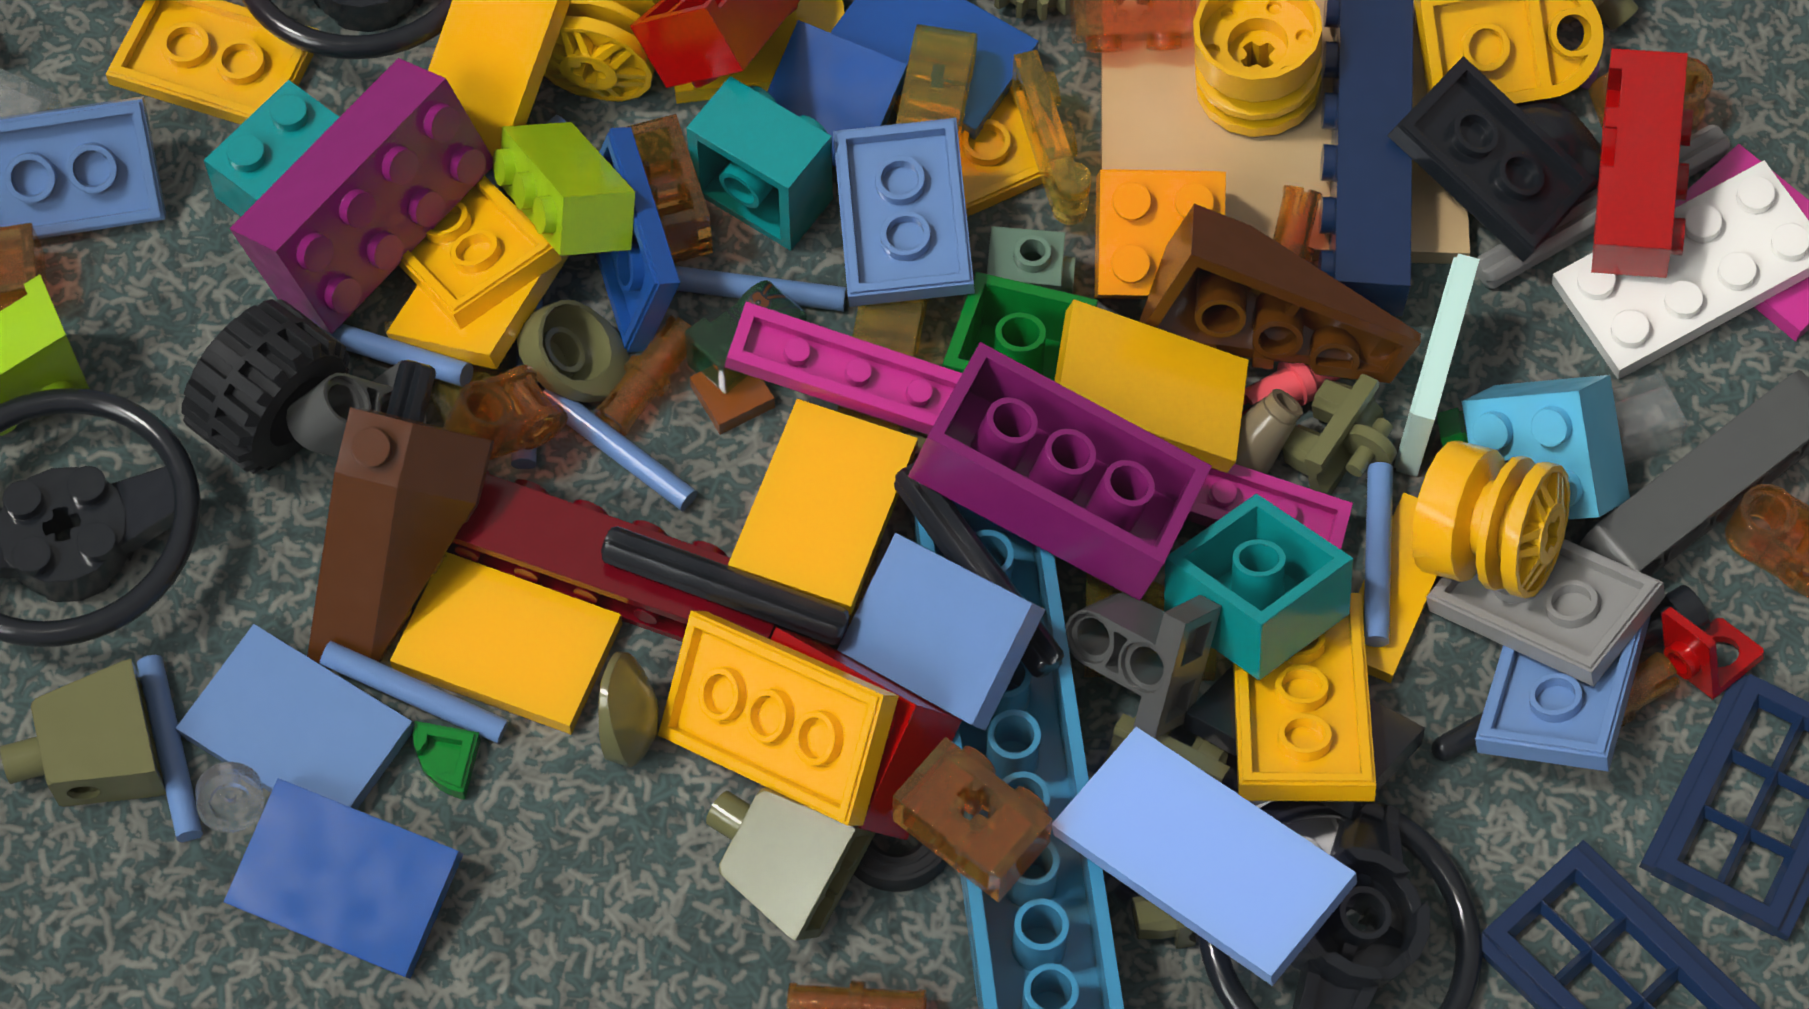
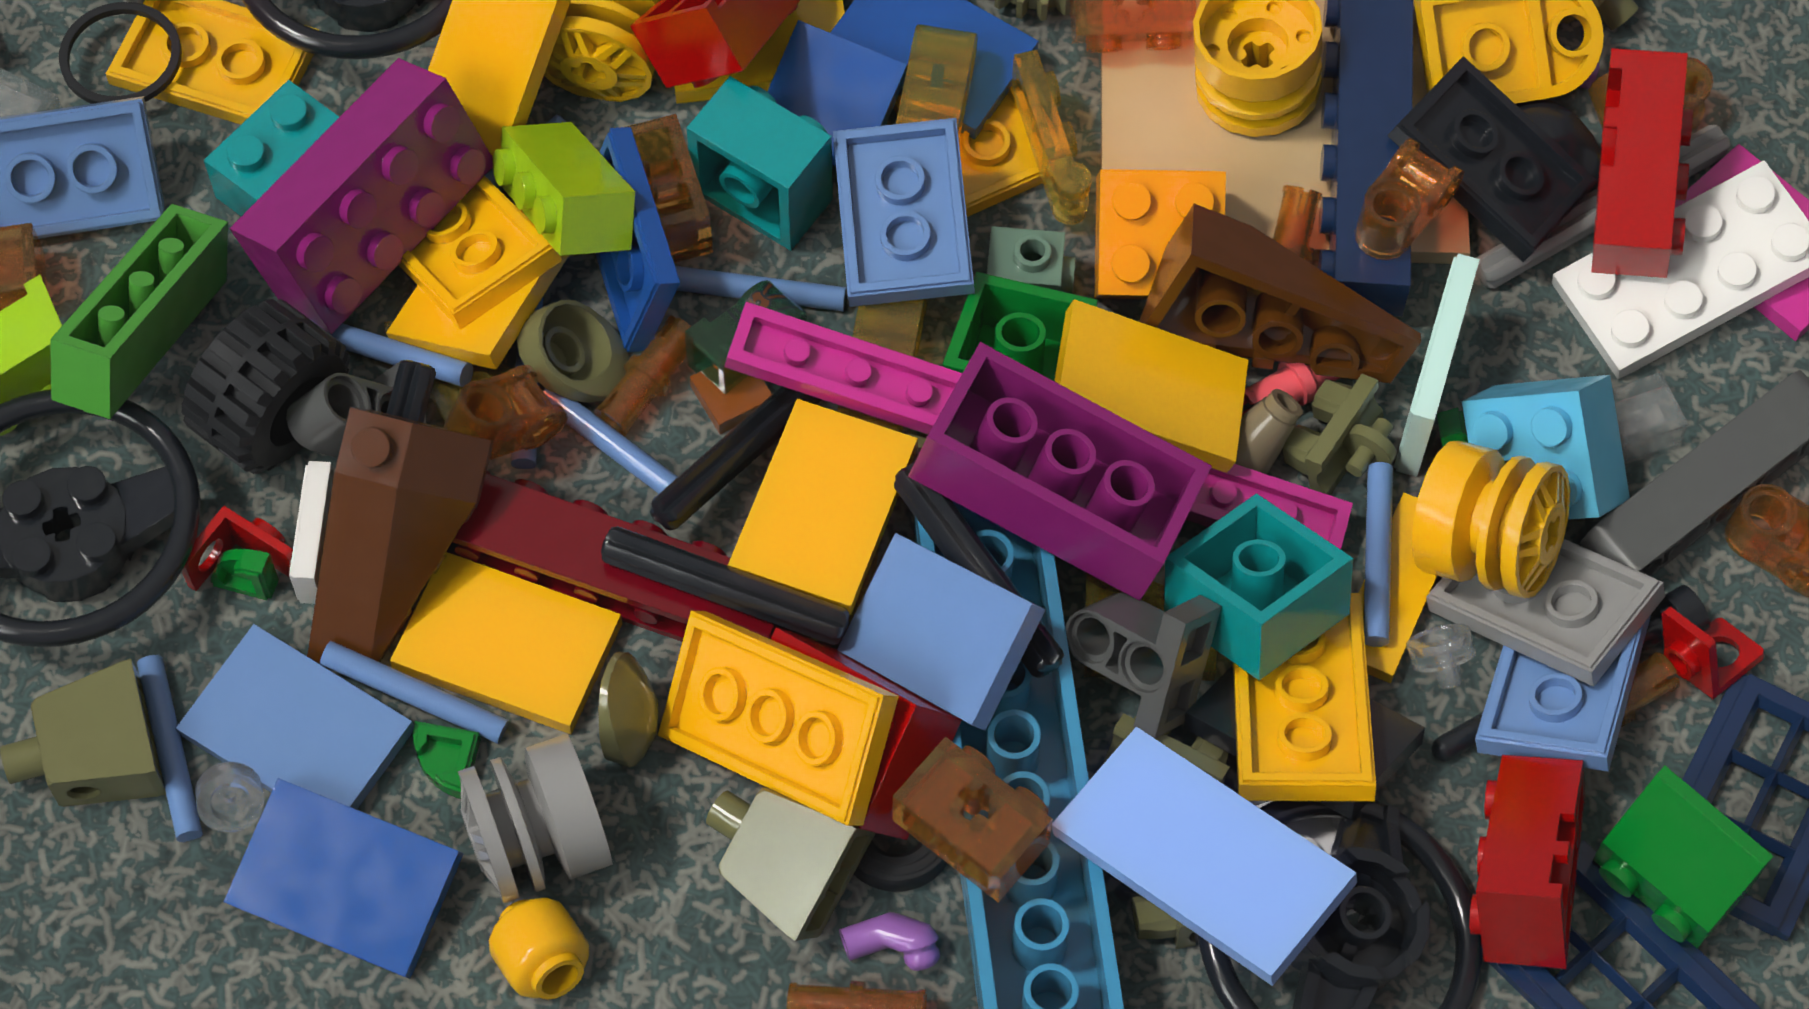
(110, 10): none -> black piece
(138, 311): none -> bright green brick
(232, 529): none -> red bracket
(246, 573): none -> green tile
(311, 530): none -> white tile
(534, 818): none -> light grey wheel
(539, 948): none -> yellow head
(725, 459): none -> black axle
(895, 932): none -> medium lavender arm
(1408, 192): none -> clear orange piece
(1442, 652): none -> clear tile
(1529, 861): none -> red wedge
(1680, 859): none -> green slope

